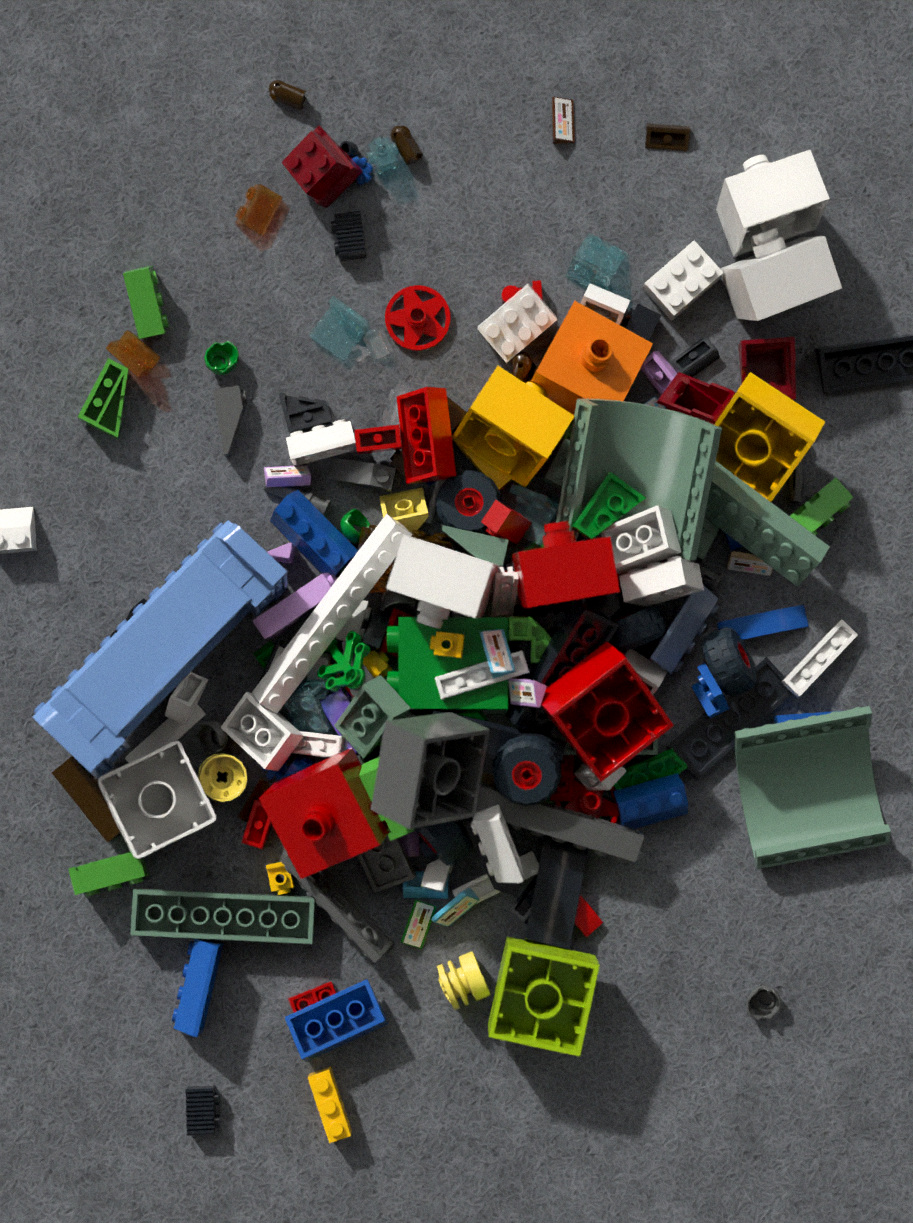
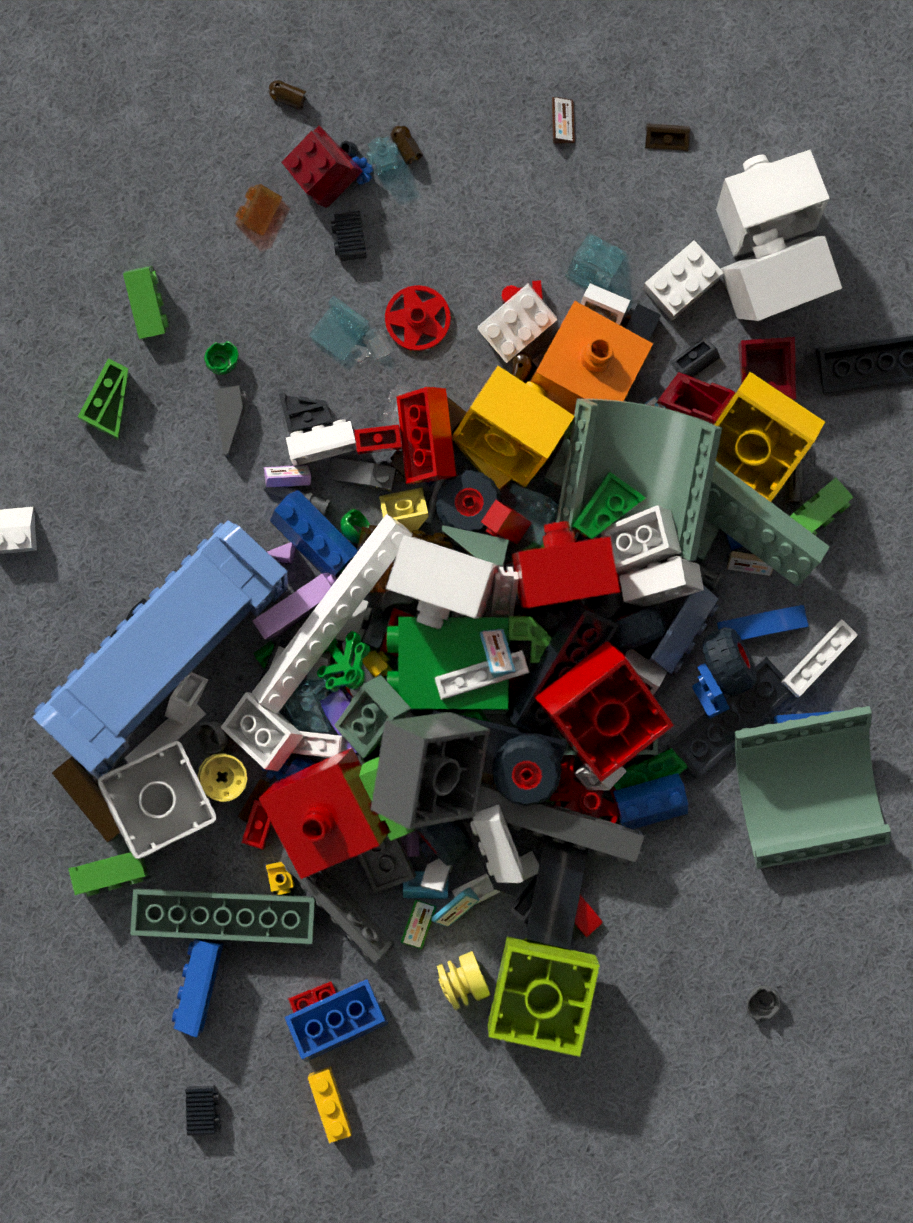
(134, 354): clear orange bracket -> none
(455, 639): yellow brick -> none
(526, 692): slope -> none
(658, 371): lavender slope -> none

